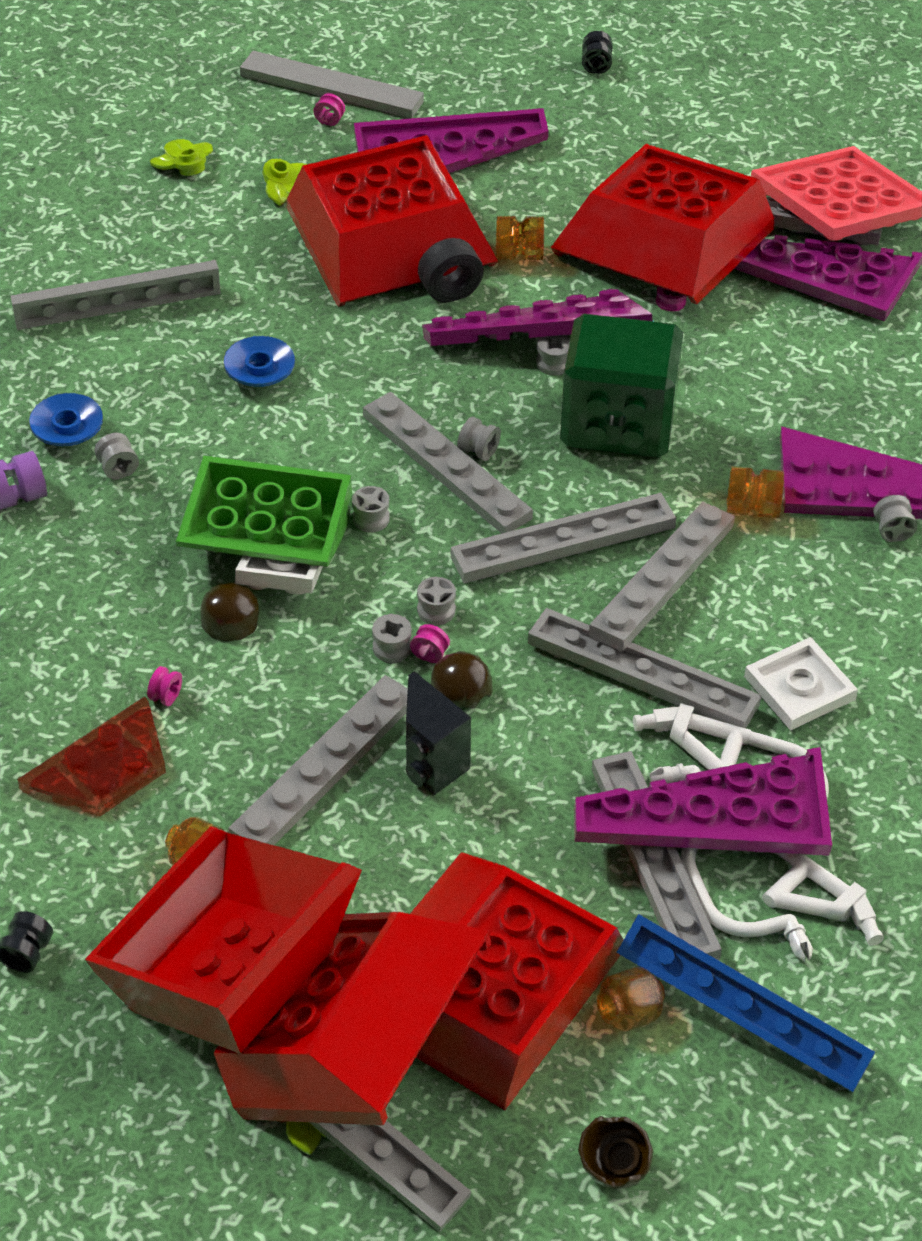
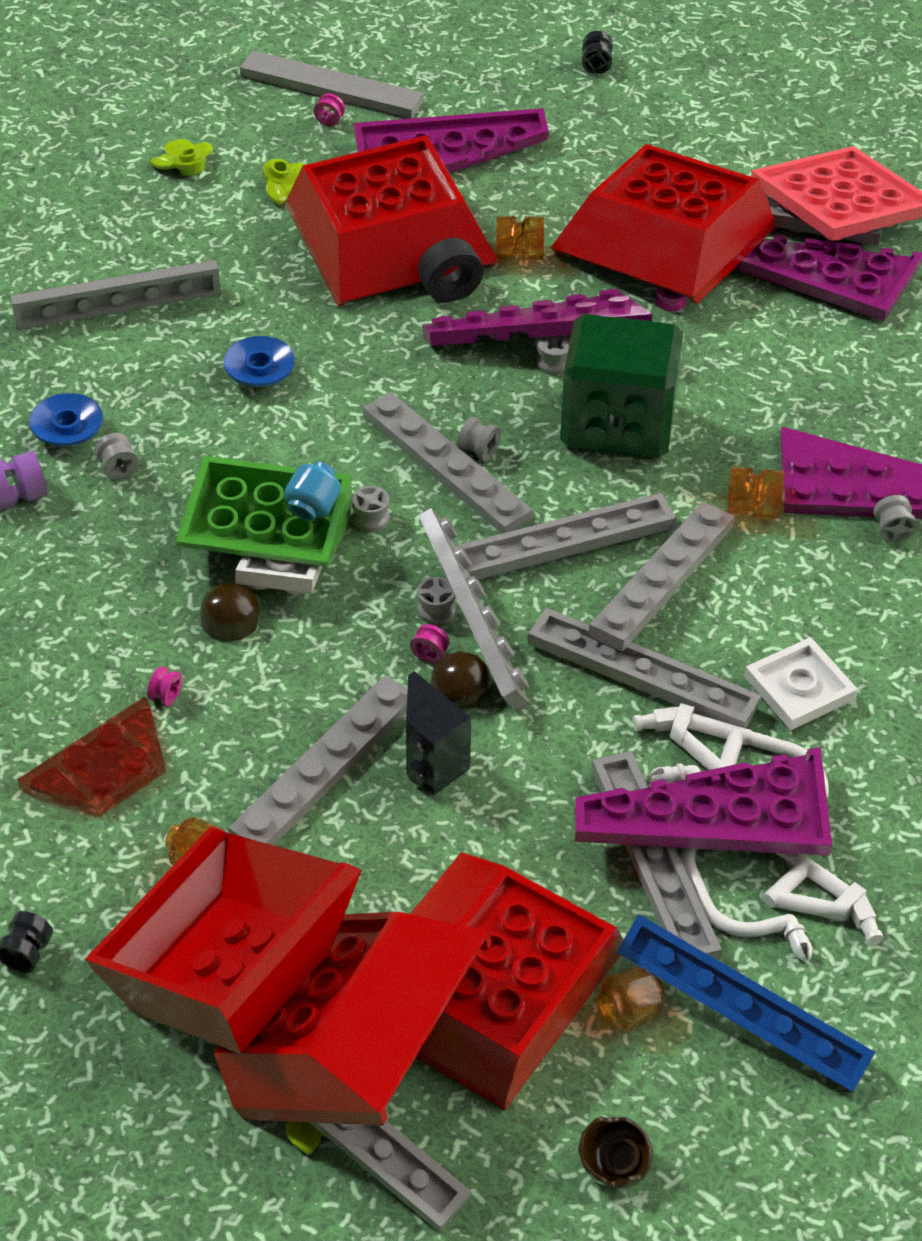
(312, 491): none -> dark azure head
(391, 638): light grey wheel -> none
(480, 618): none -> light grey plate

